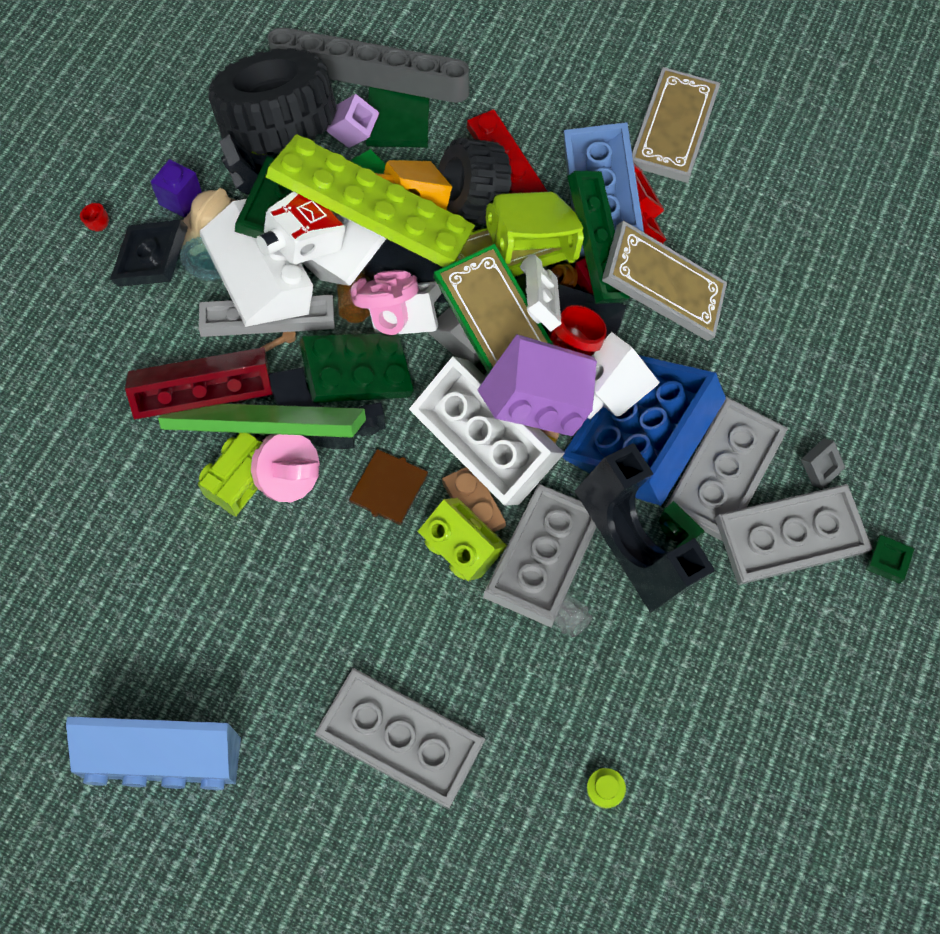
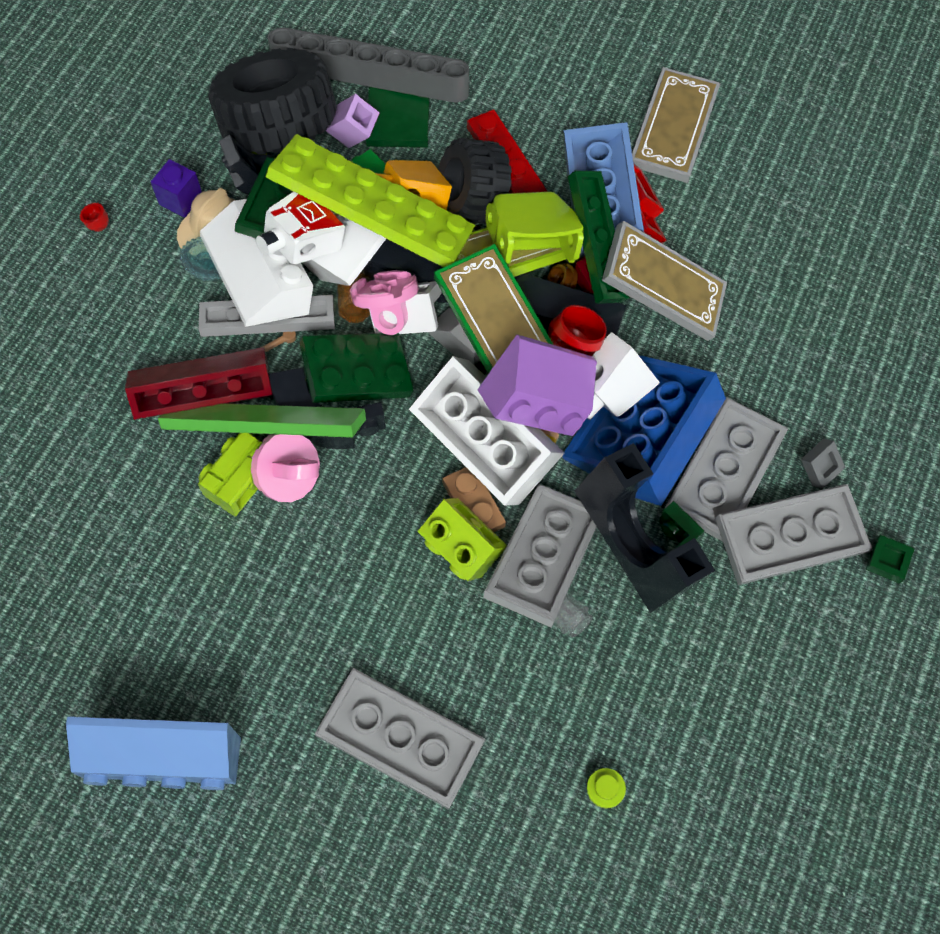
(149, 253): black plate -> none
(388, 487): reddish brown piece -> none
(541, 293): white plate -> none

